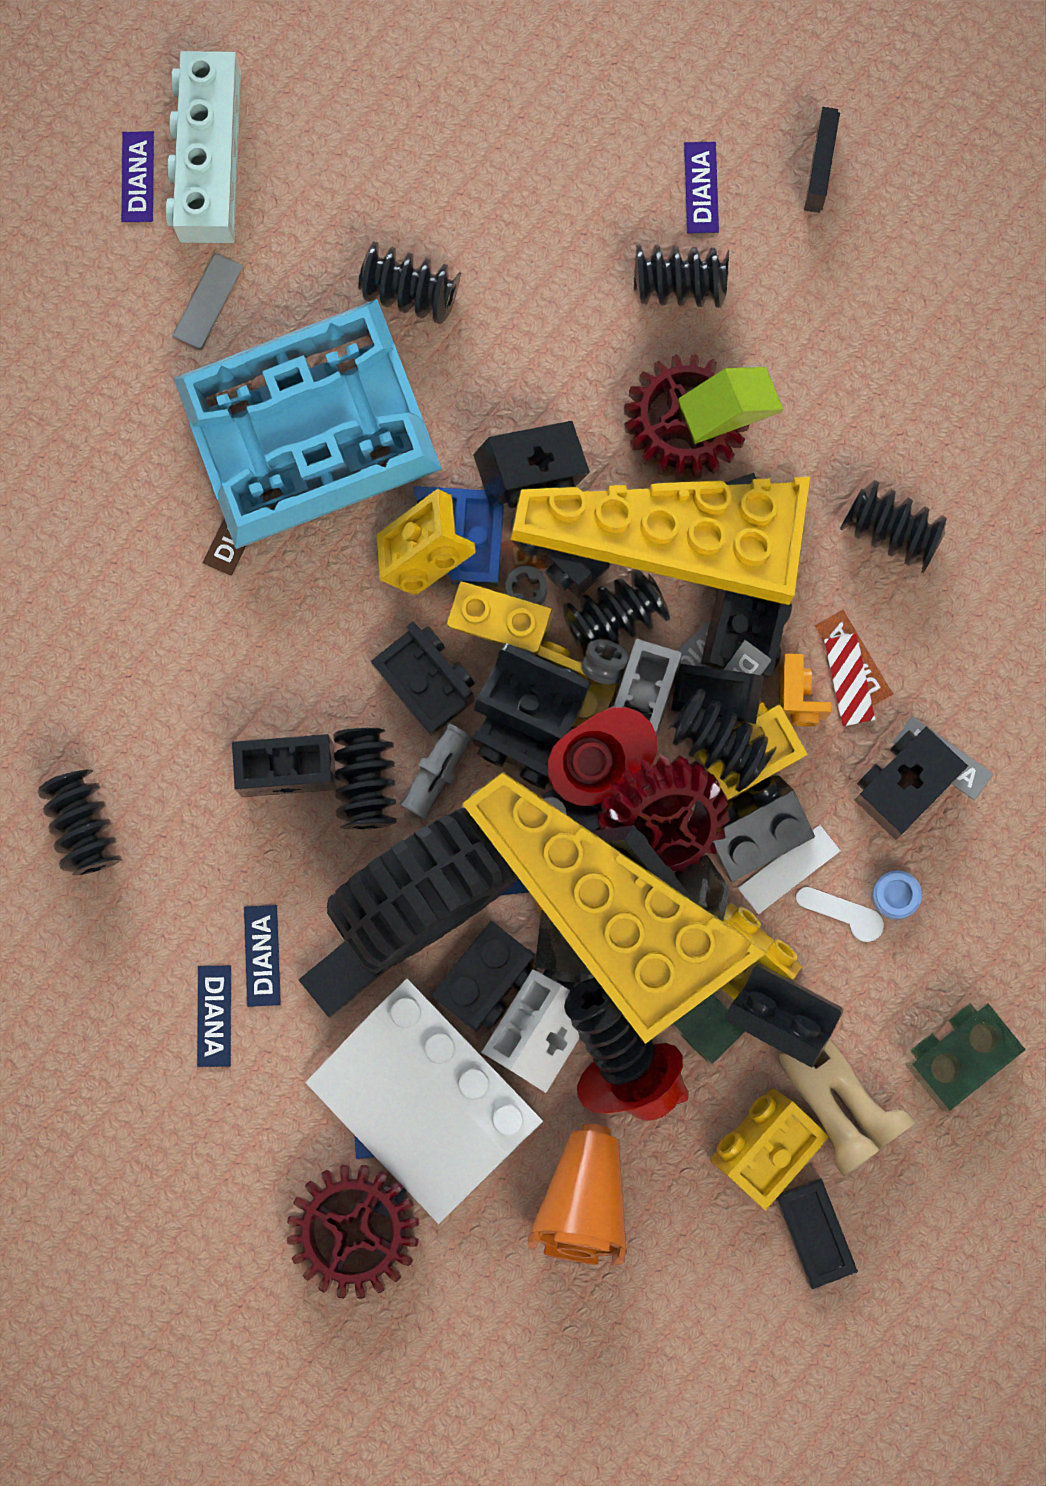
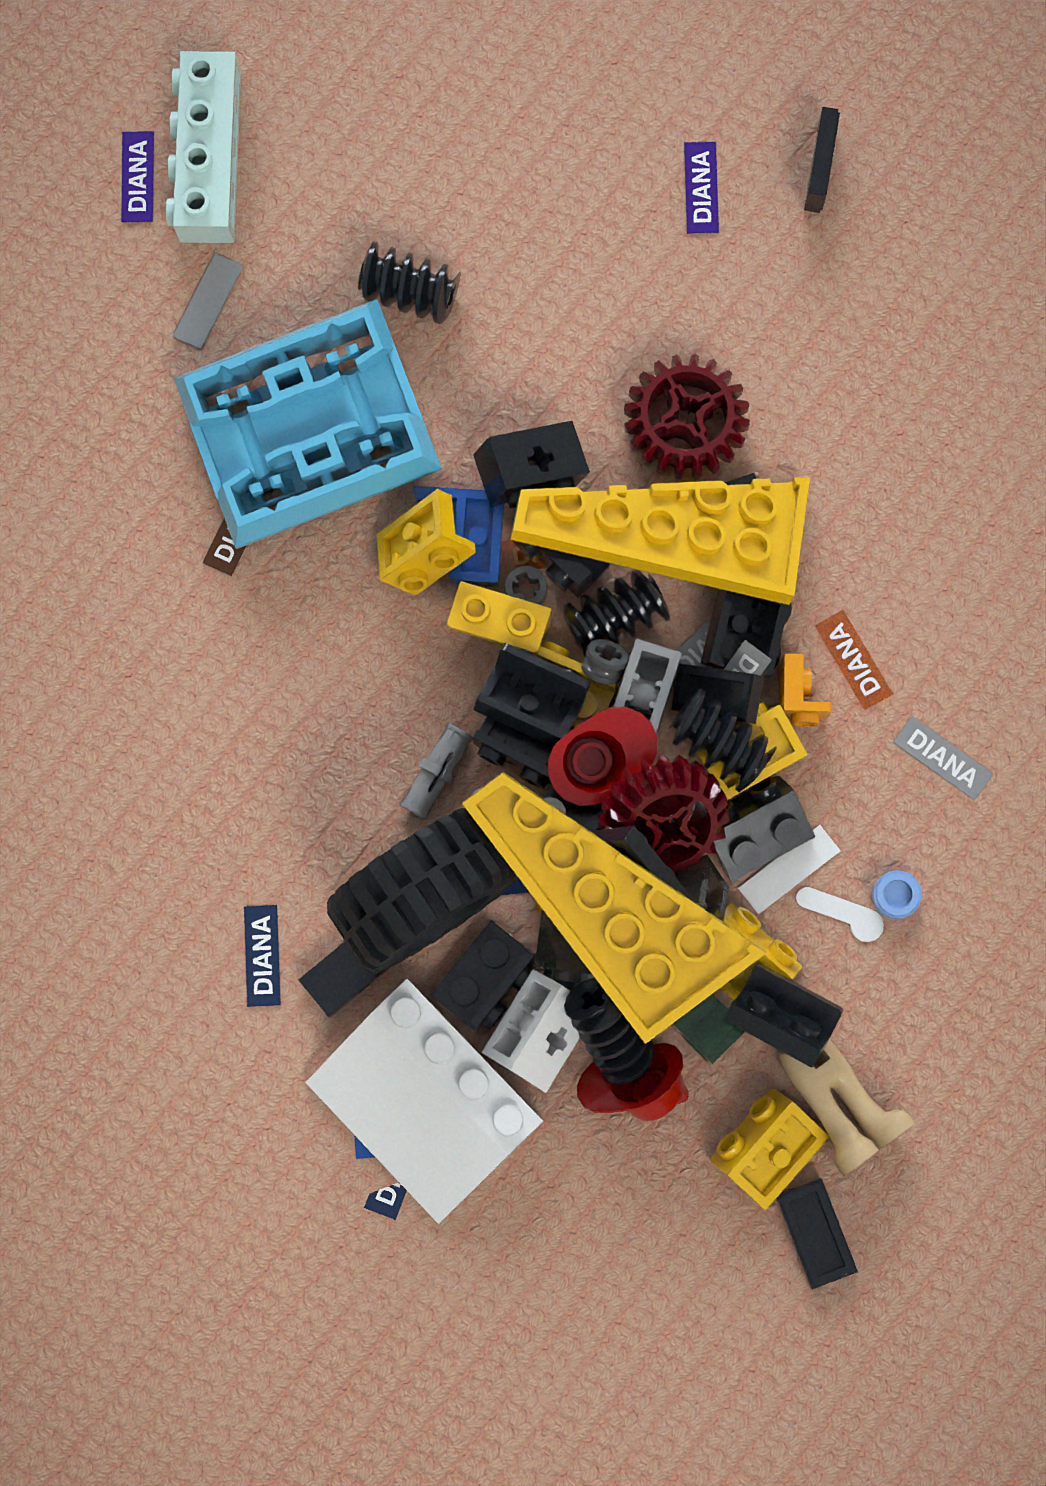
(77, 823): black piece -> none
(214, 1016): dark blue sticker -> none
(284, 765): black brick -> none
(316, 1211): dark red gear -> none
(363, 778): black piece -> none
(424, 678): black bracket -> none
(584, 1201): orange cone -> none
(681, 276): black piece -> none
(729, 402): lime slope -> none
(849, 679): sticker -> none
(895, 524): black piece -> none
(935, 771): black brick -> none
(970, 1065): clear green brick -> none

